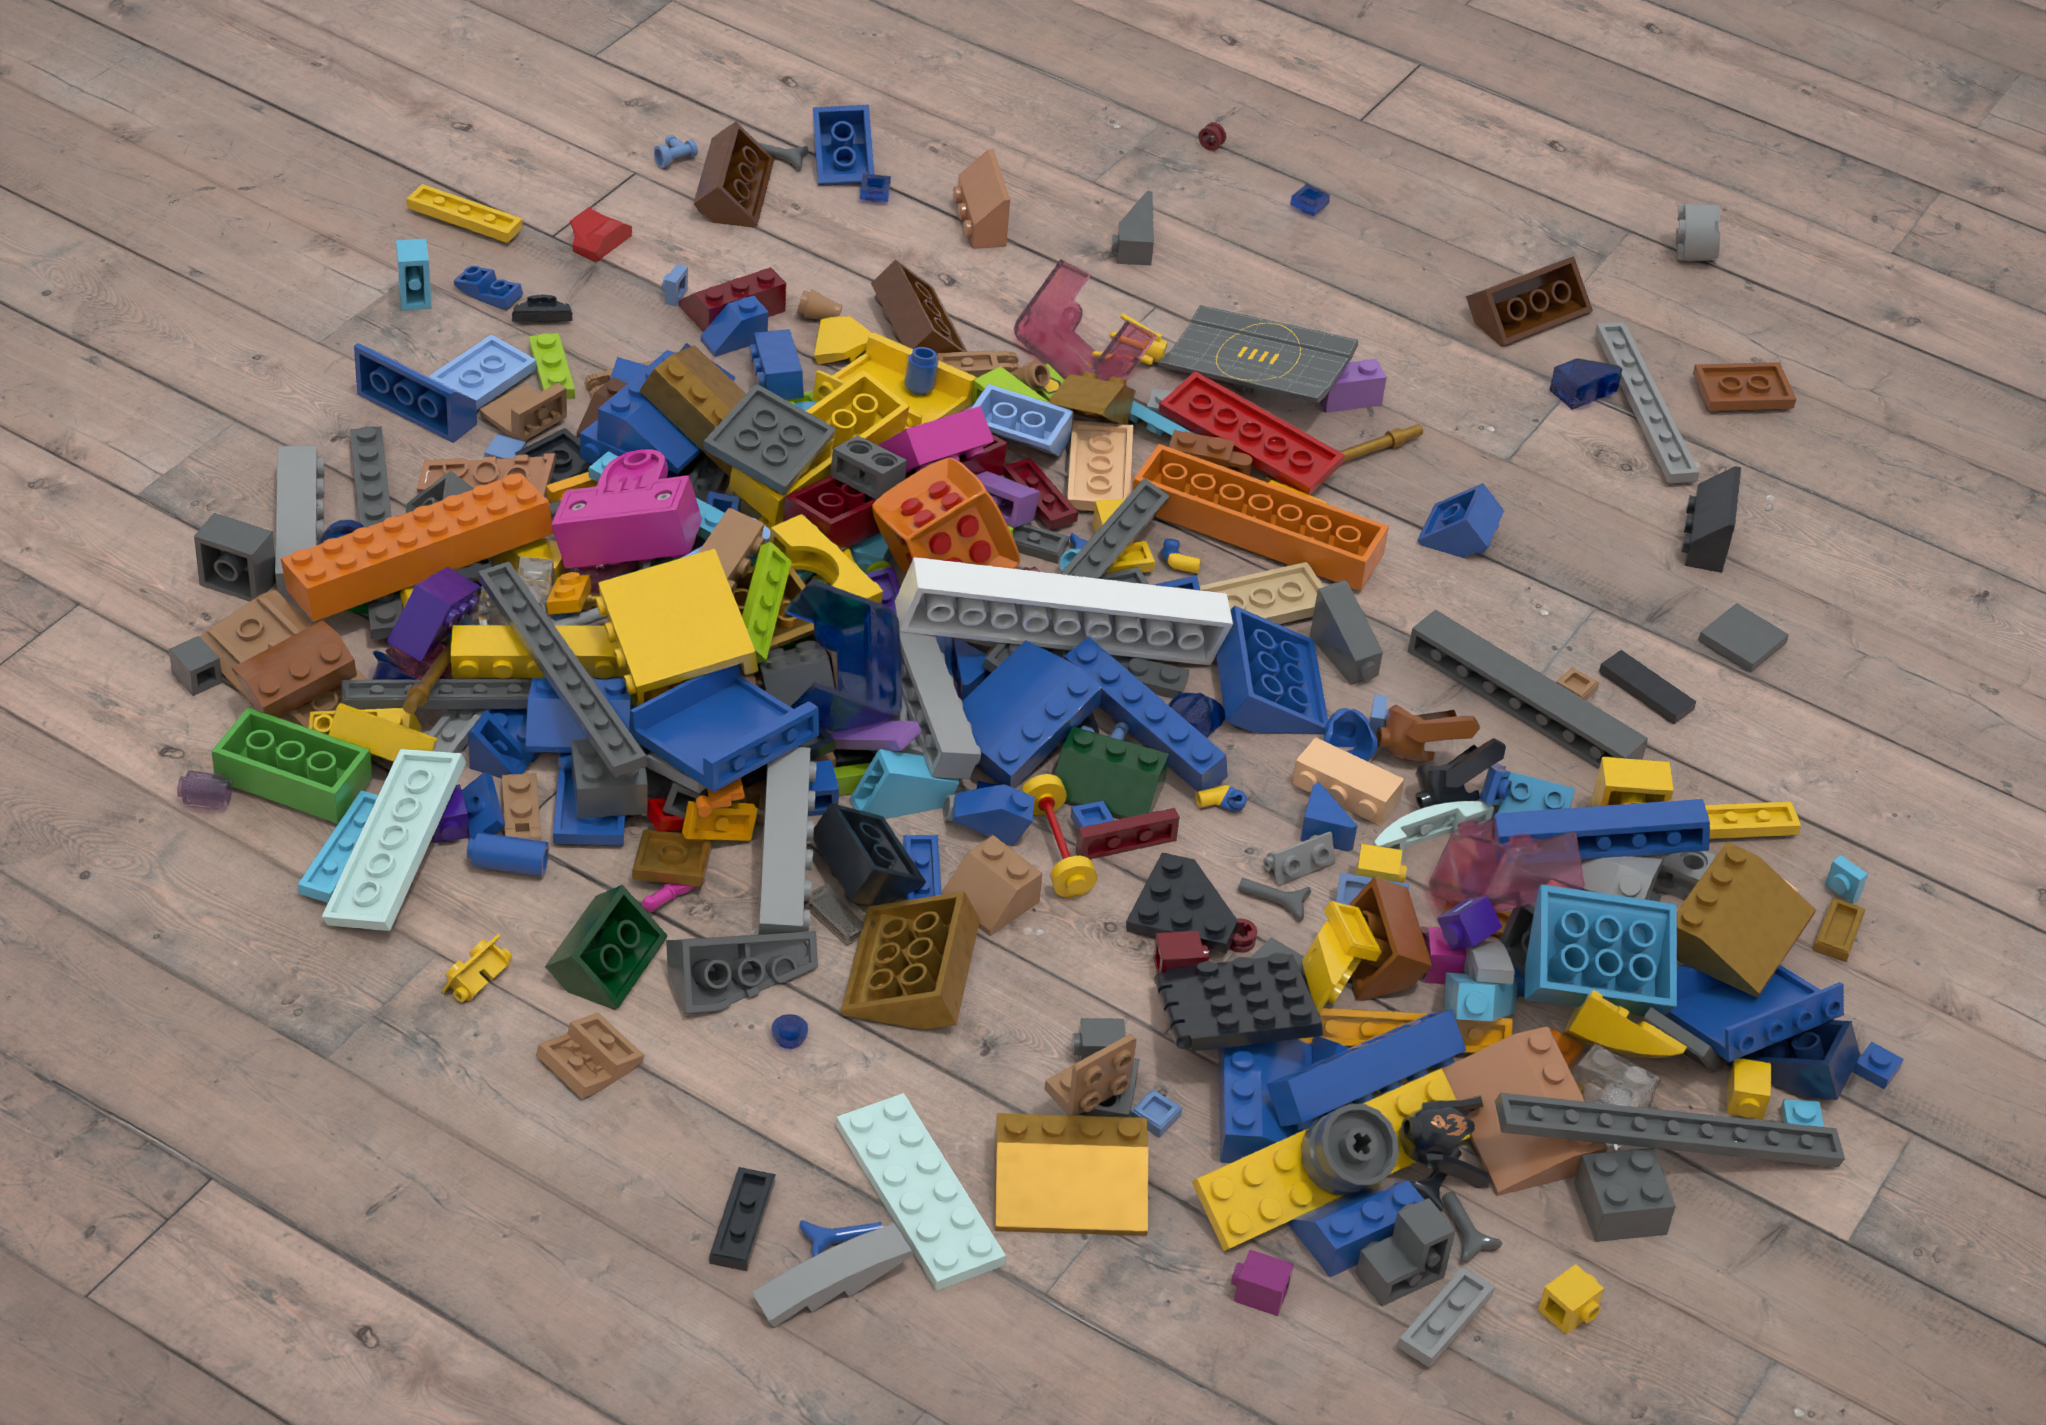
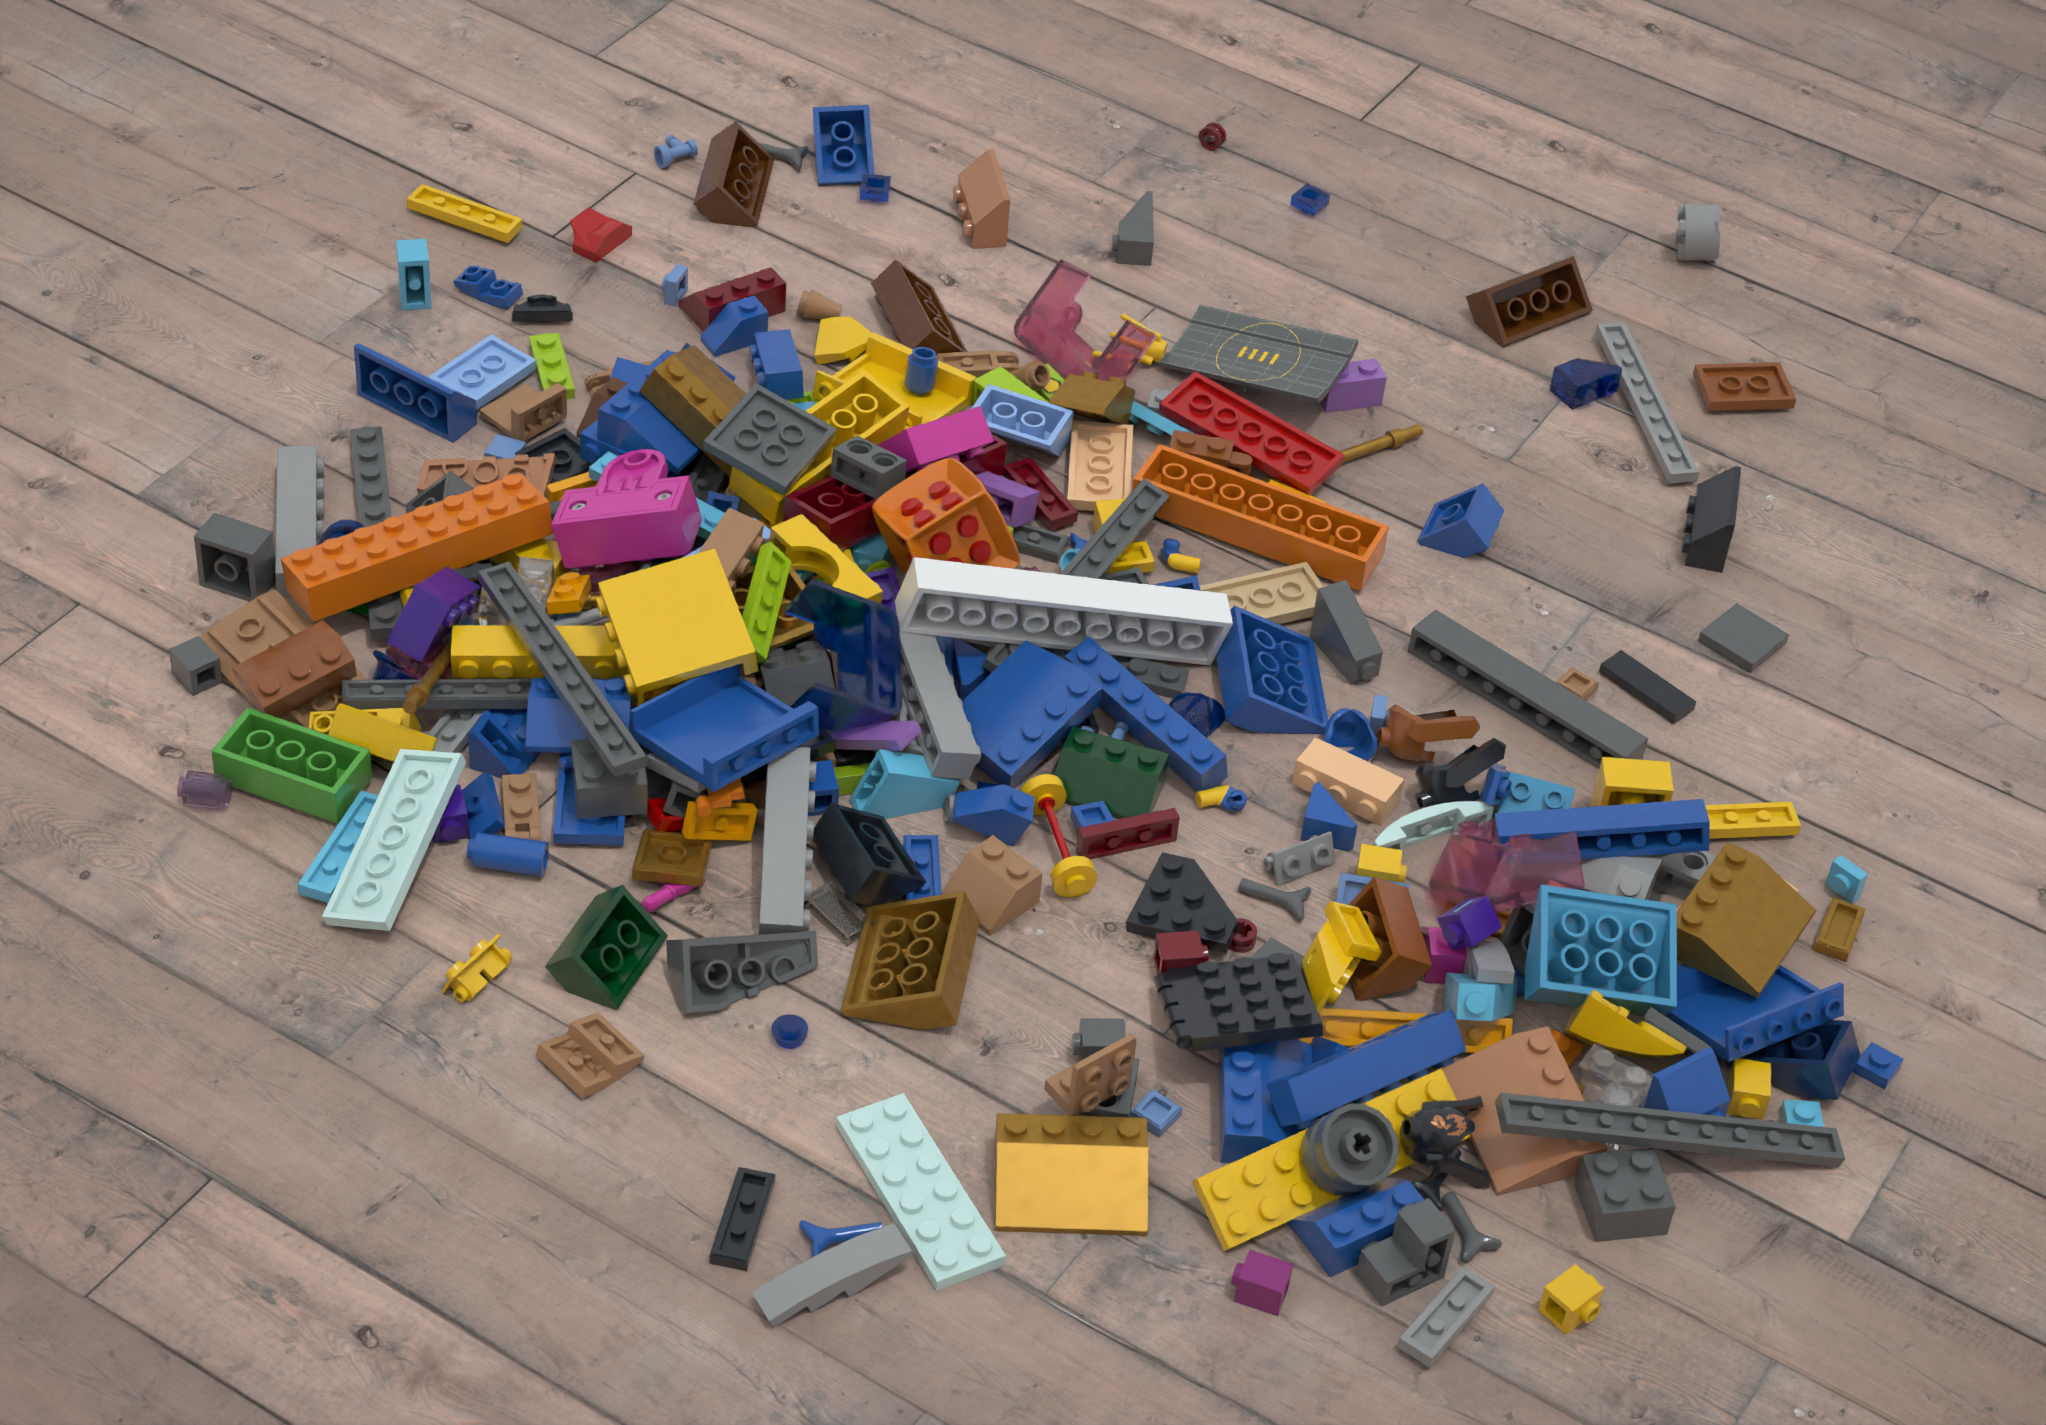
(1690, 1086): none -> blue slope

